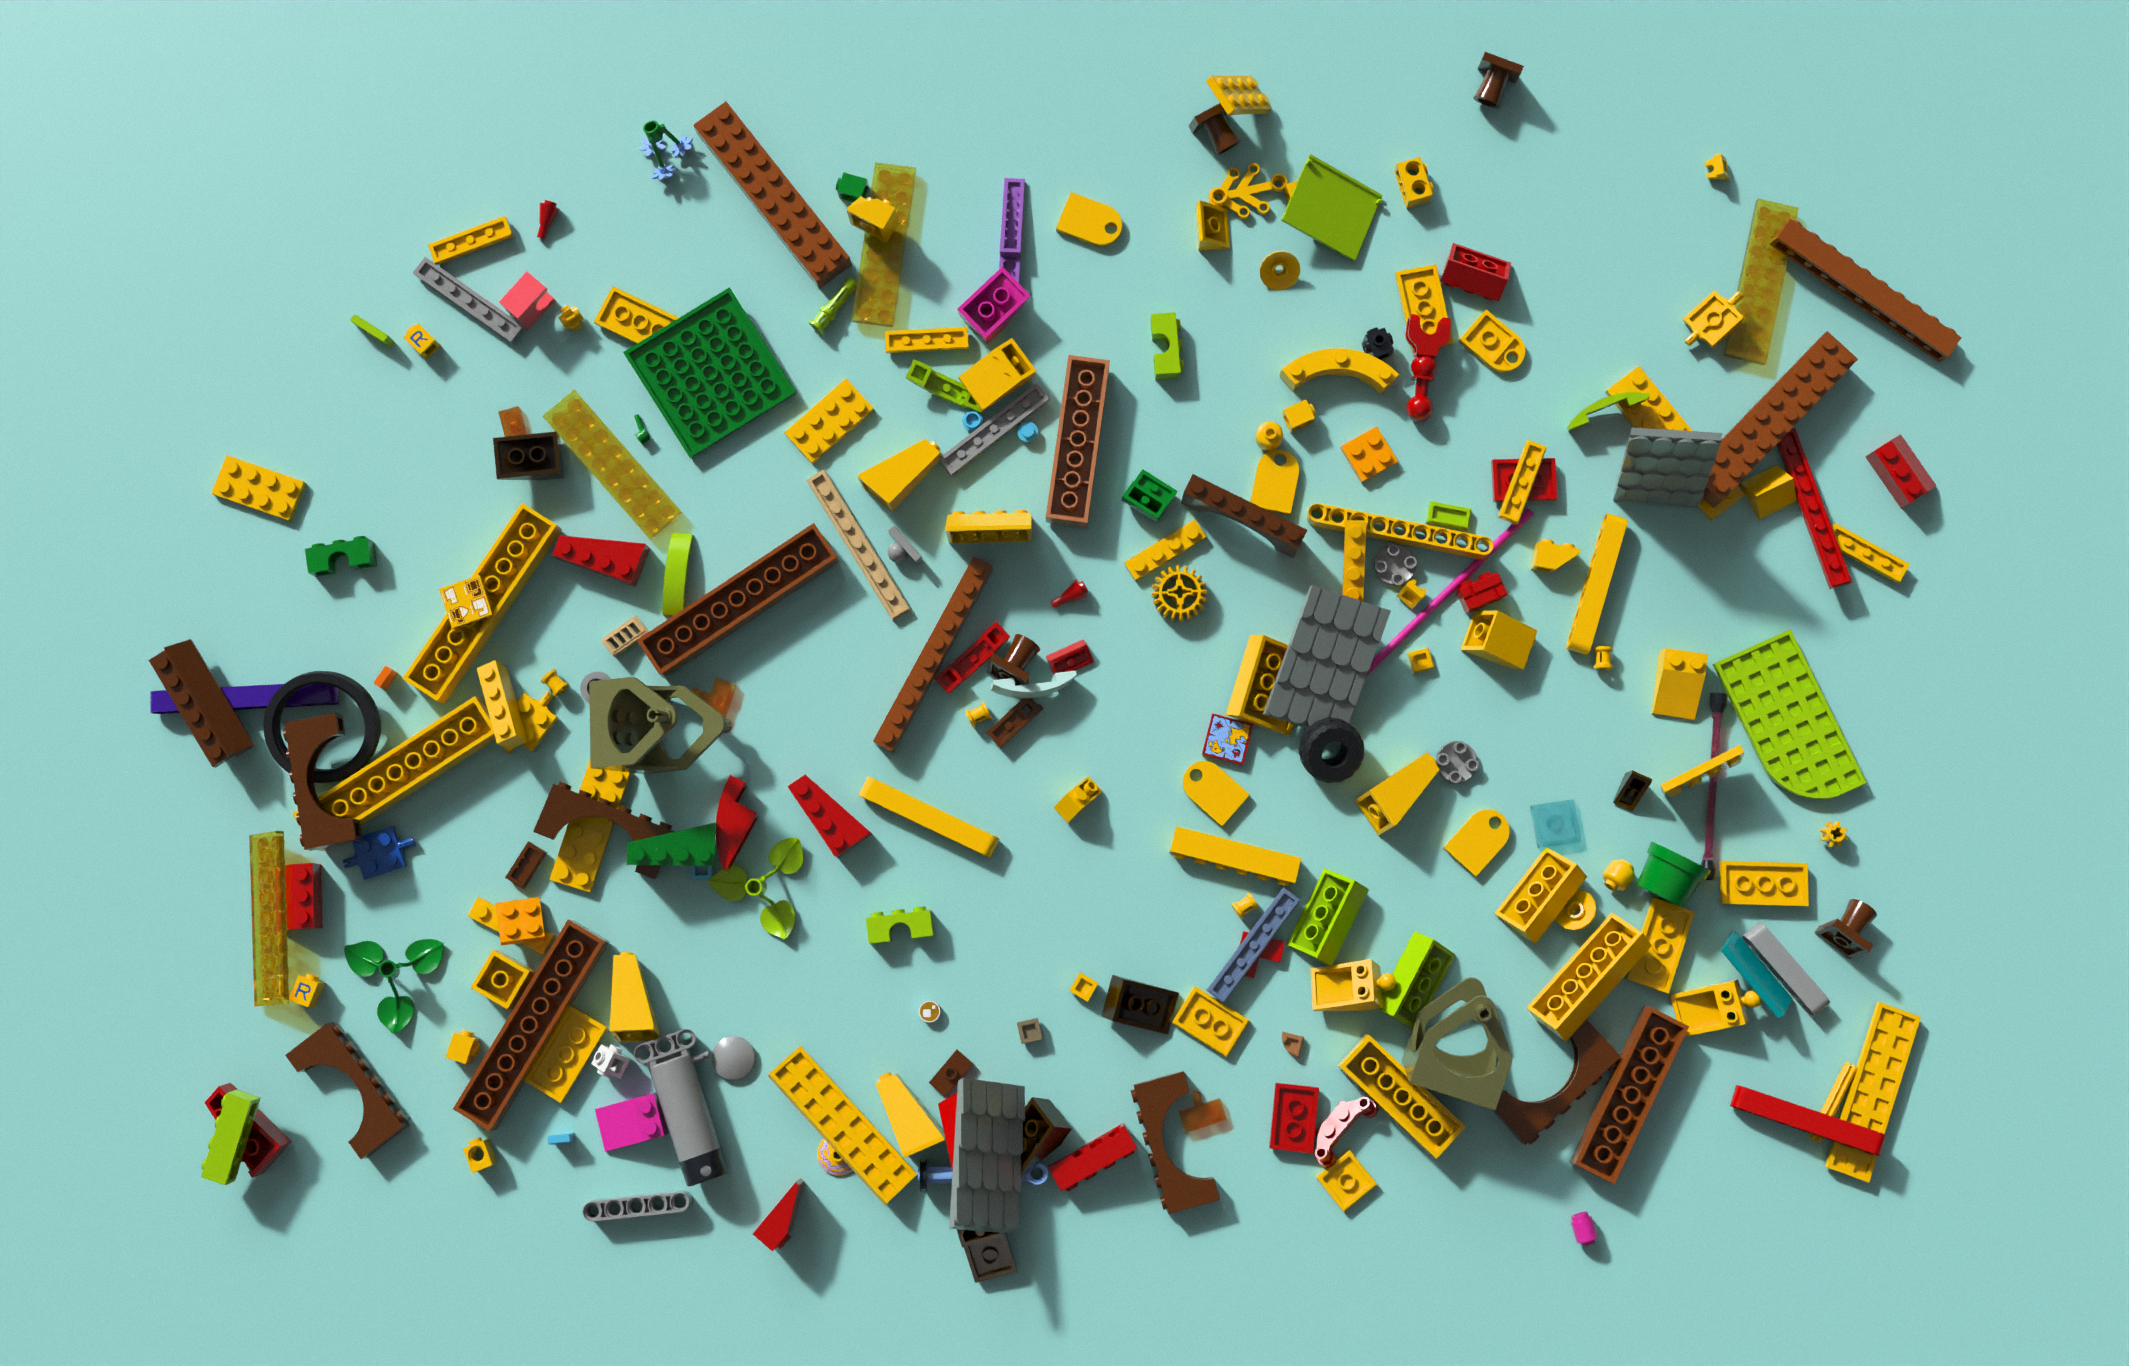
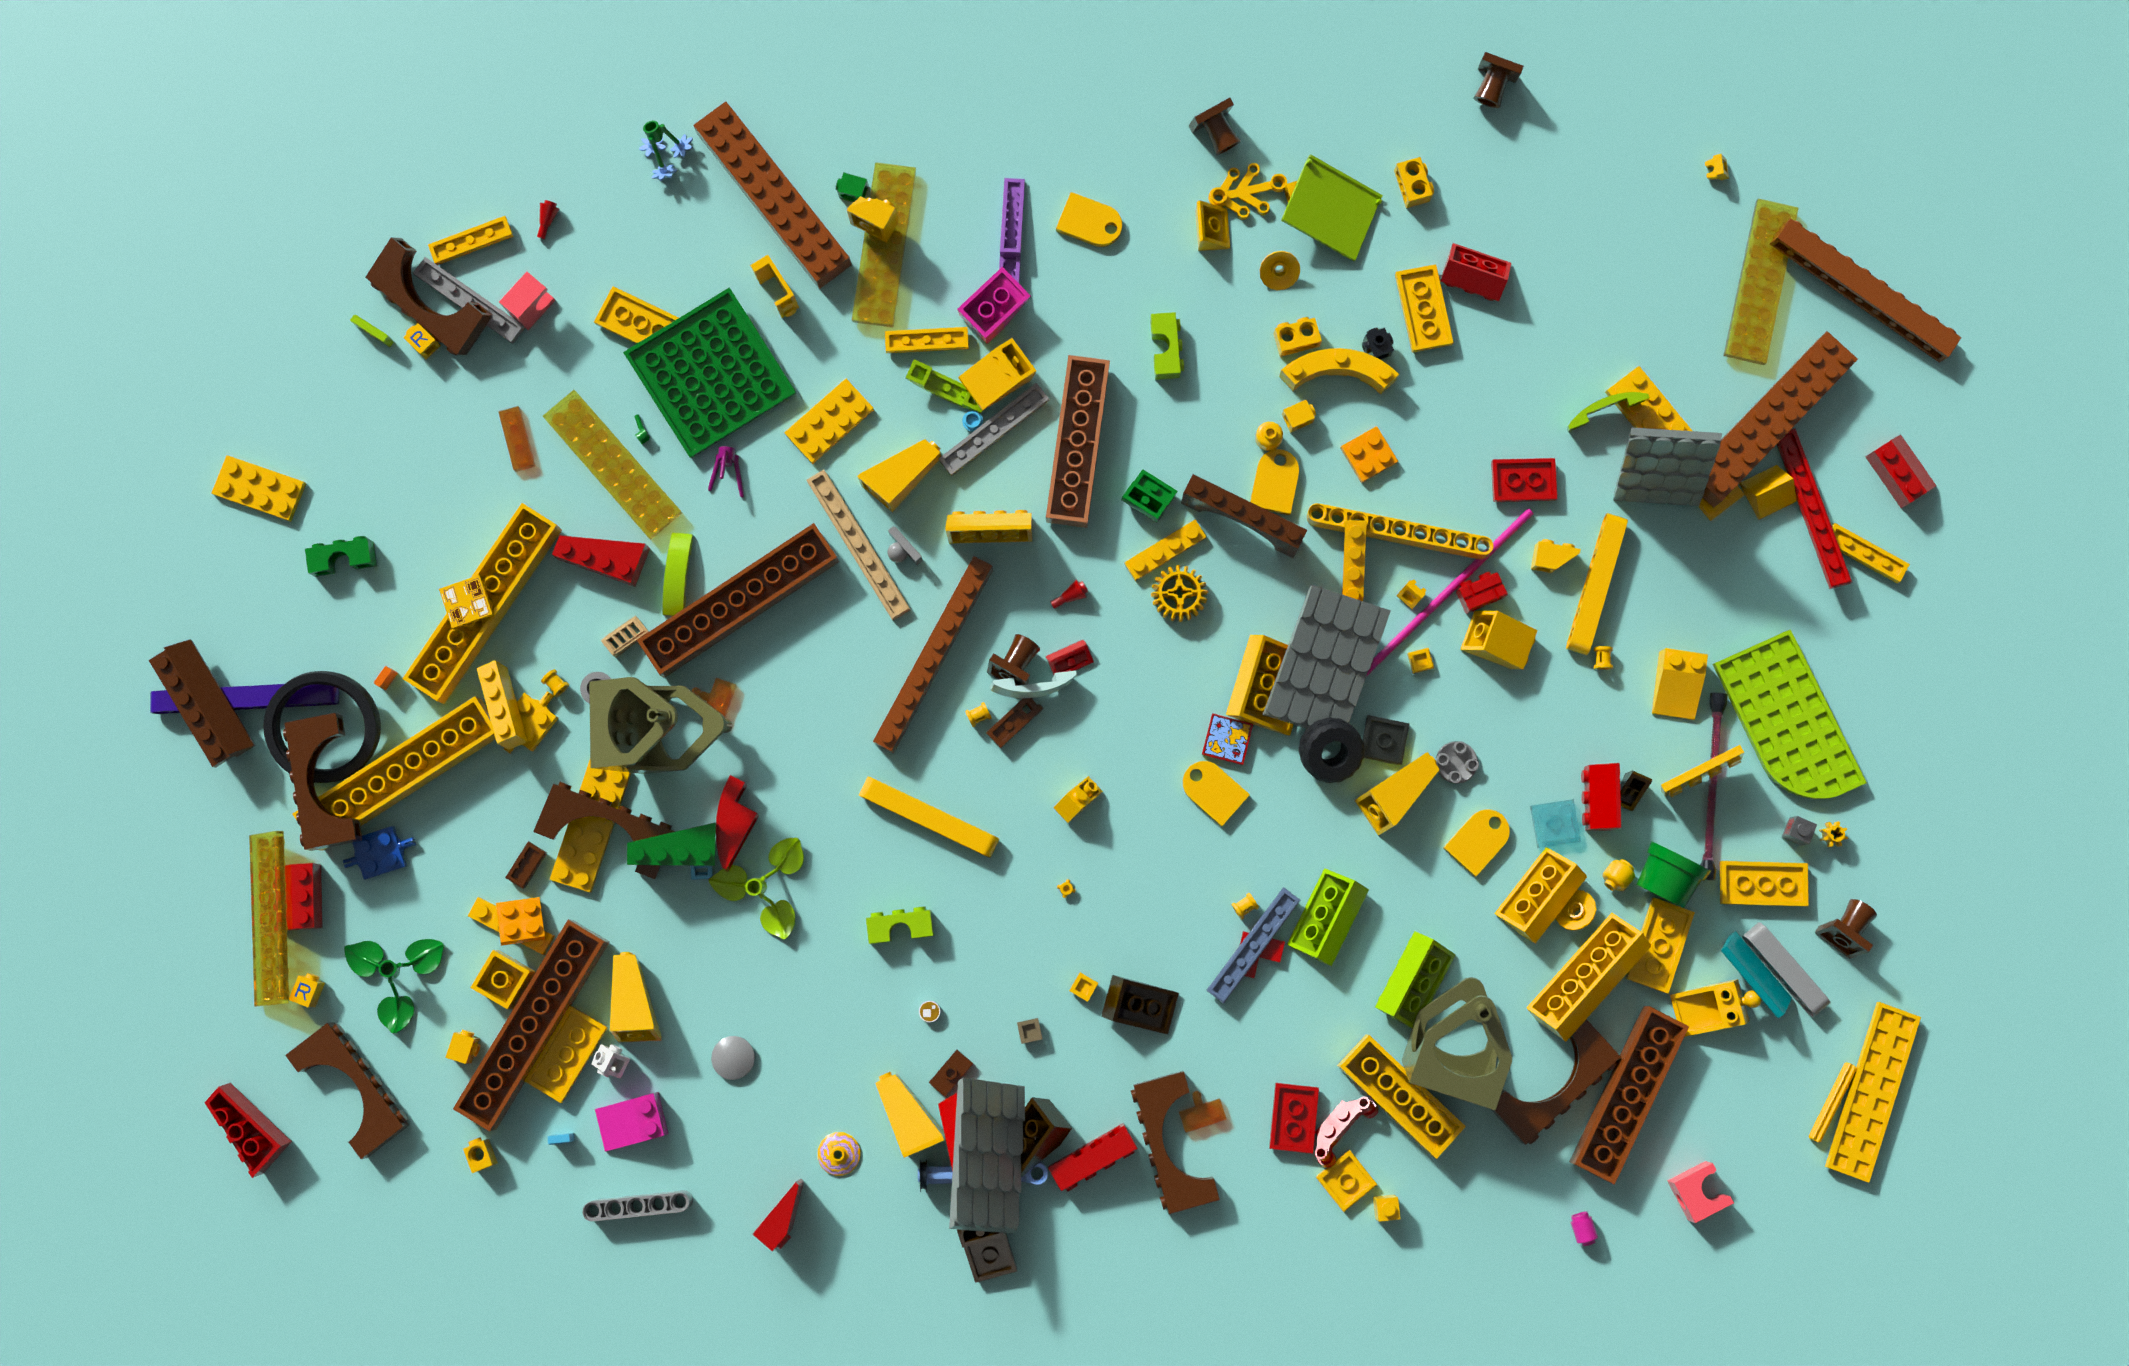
(230, 1137): lime brick -> none
(393, 277): none -> reddish brown arch
(528, 457): dark brown slope -> none
(570, 318): yellow gear -> none
(685, 1107): light grey piece -> none
(725, 458): none -> magenta plant
(764, 270): none -> yellow panel
(826, 312): lime pin -> none
(830, 819): red wedge -> none
(842, 1125): yellow plate -> none
(972, 658): red slope -> none
(1027, 432): medium azure plate -> none
(1066, 888): none -> yellow piece
(1210, 1021): yellow tile -> none
(1235, 855): yellow brick -> none
(1239, 95): yellow plate -> none
(1292, 1043): medium nougat tile -> none
(1299, 341): none -> yellow brick
(1344, 986): yellow slope -> none
(1385, 739): none -> pearl dark grey tile
(1386, 1208): none -> yellow brick
(1395, 564): light grey dish -> none
(1424, 365): red piece -> none
(1448, 515): lime tile -> none
(1491, 343): yellow tile -> none
(1522, 482): yellow tile -> none
(1601, 797): none -> red slope
(1689, 1193): none -> coral piece
(1713, 319): yellow plate -> none
(1799, 830): none -> flat silver brick
(1808, 1120): red beam -> none

